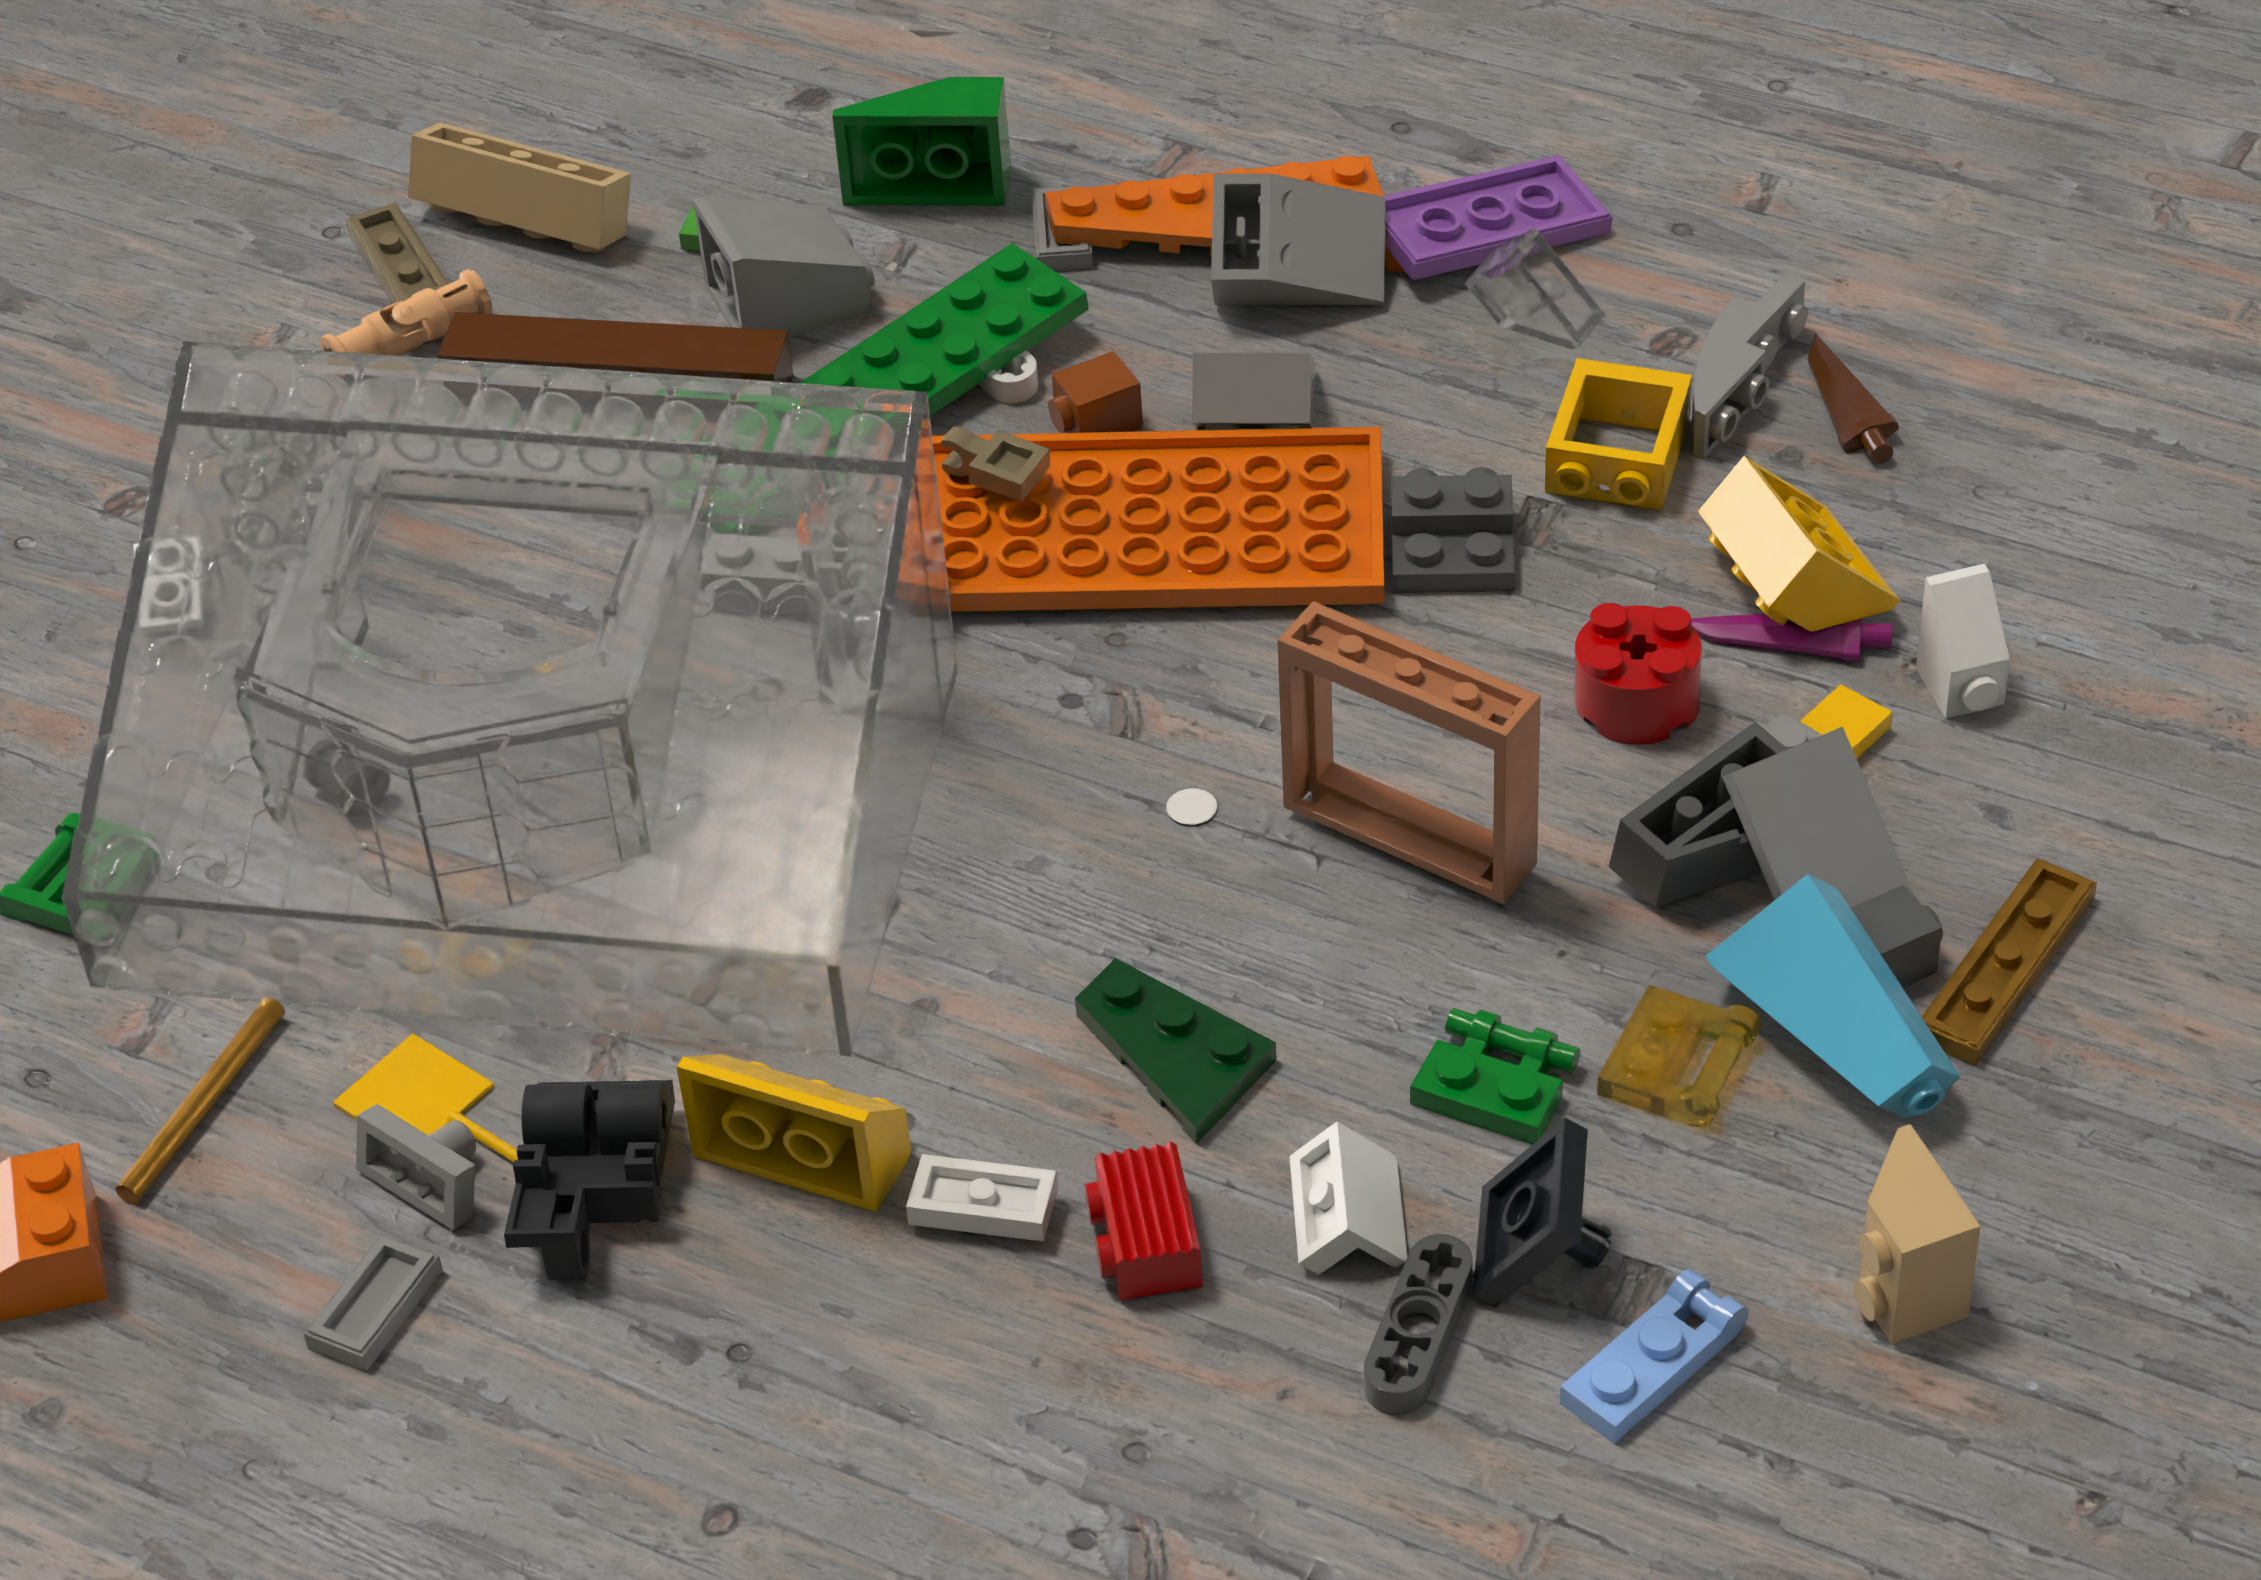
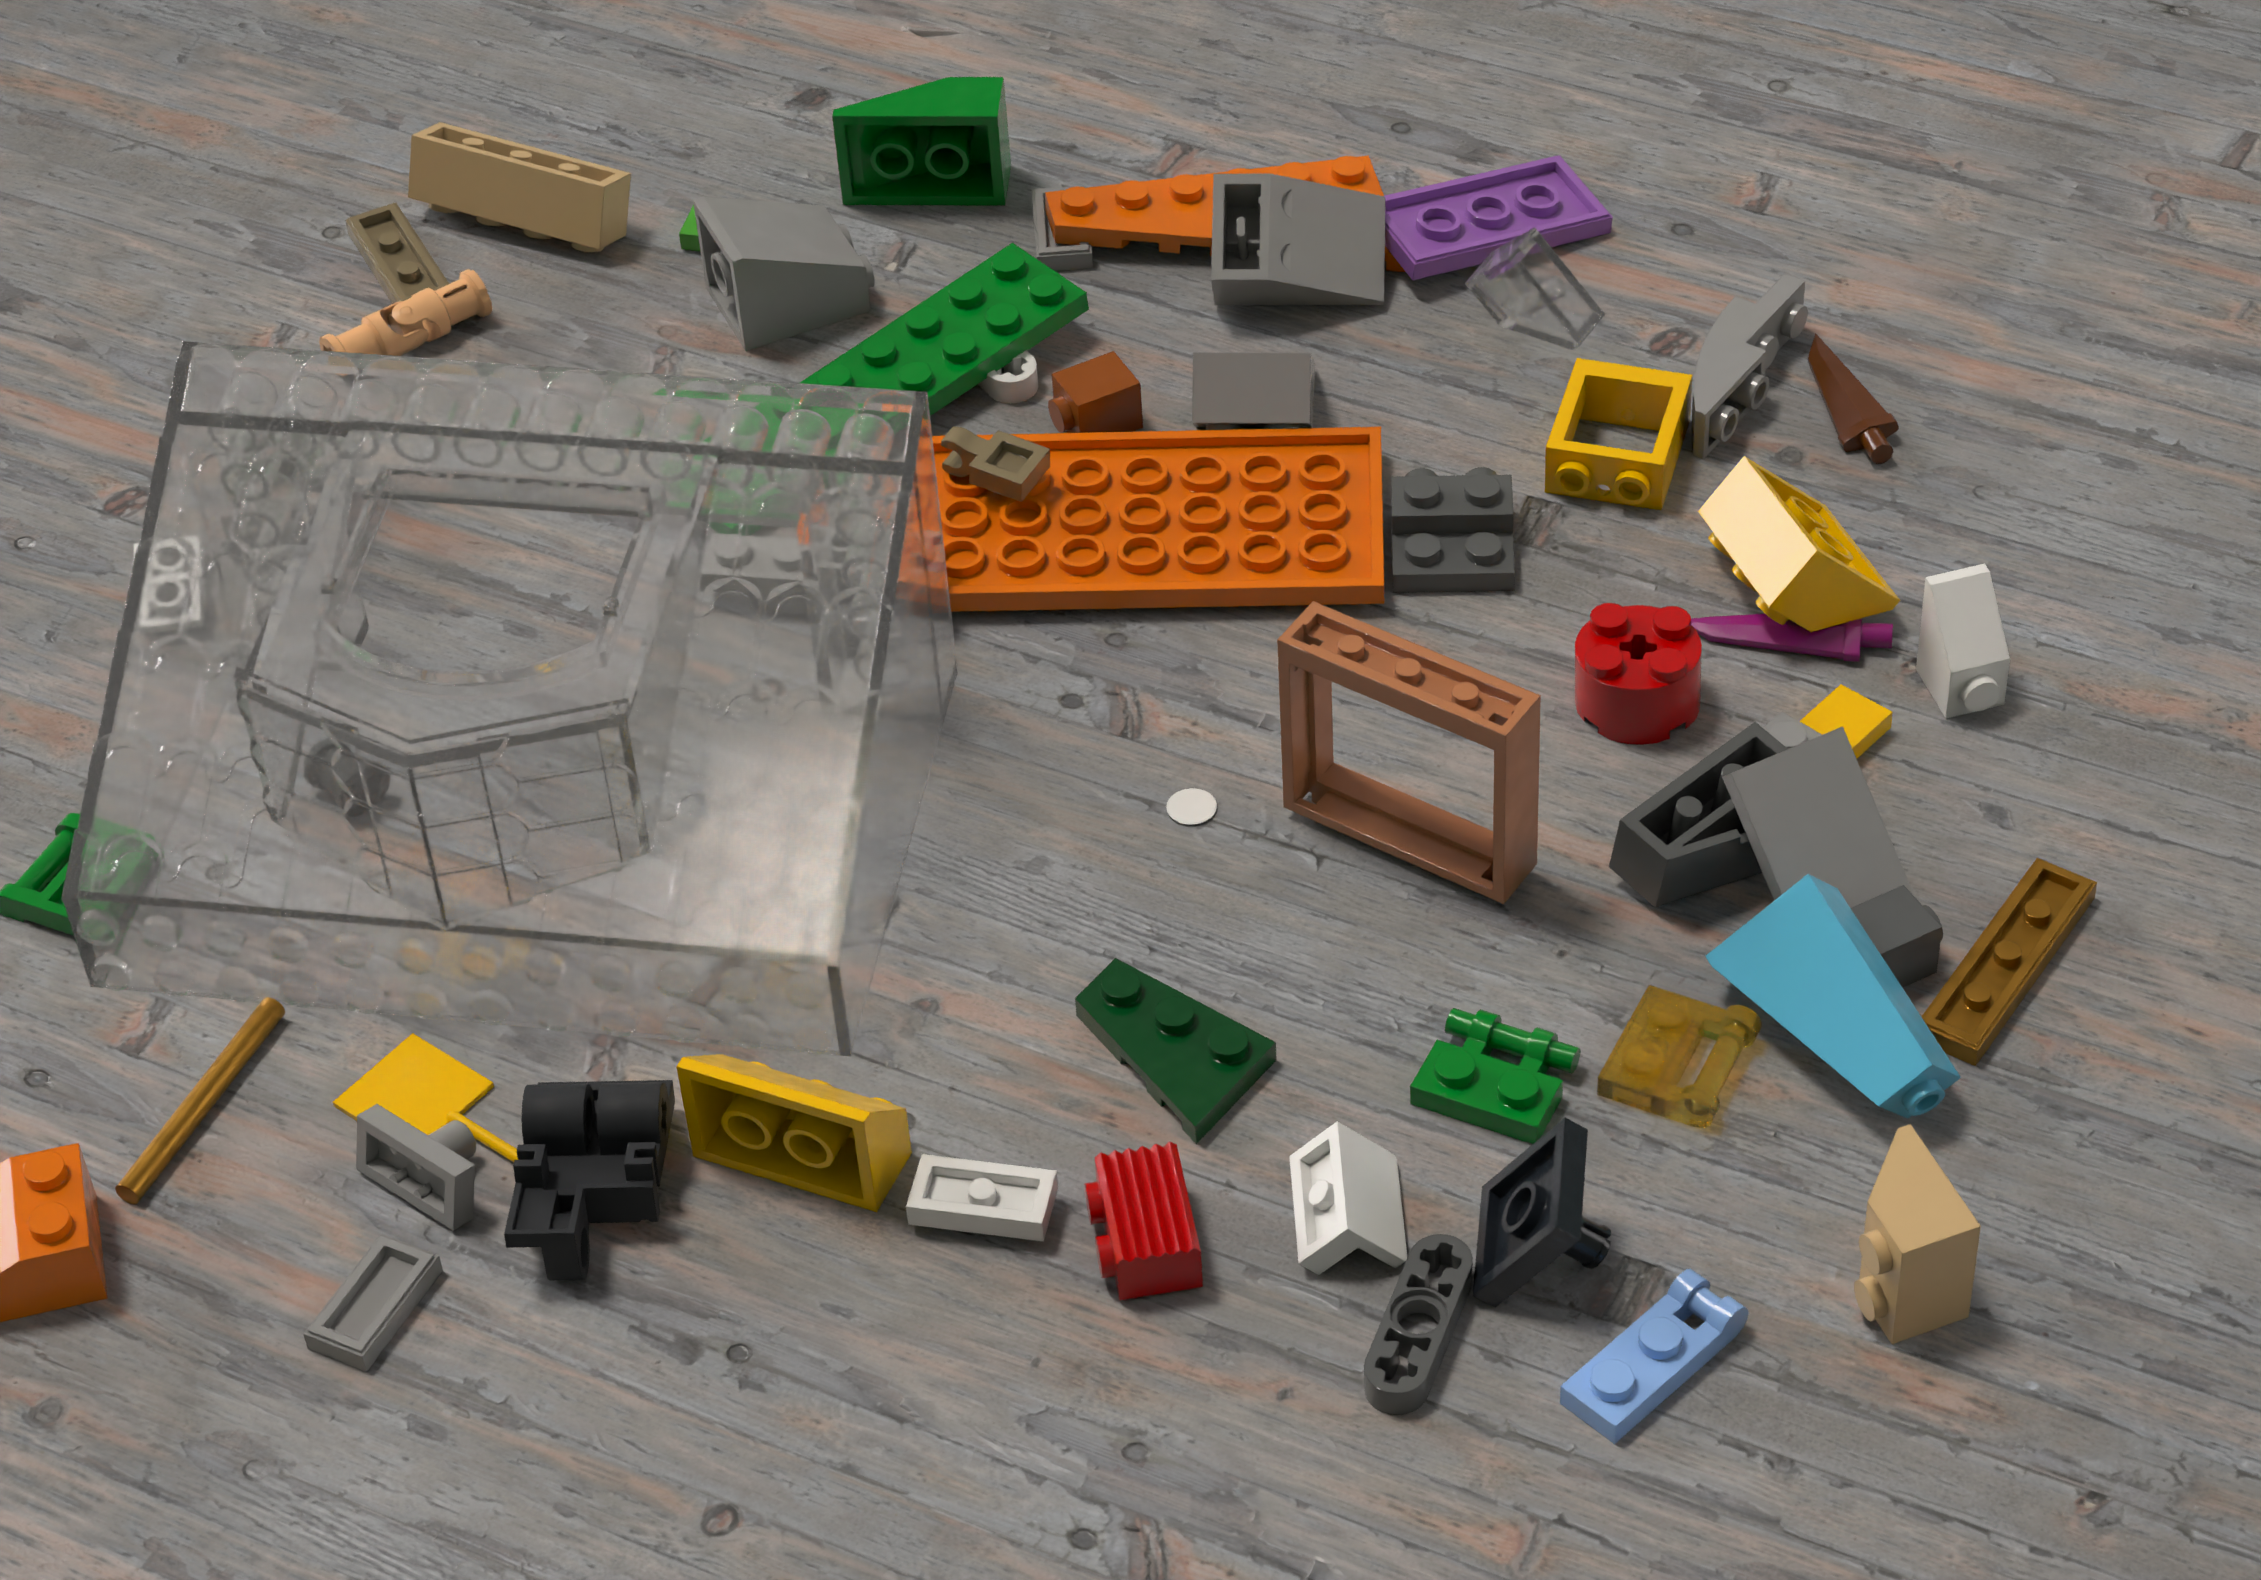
(620, 346): reddish brown brick -> none

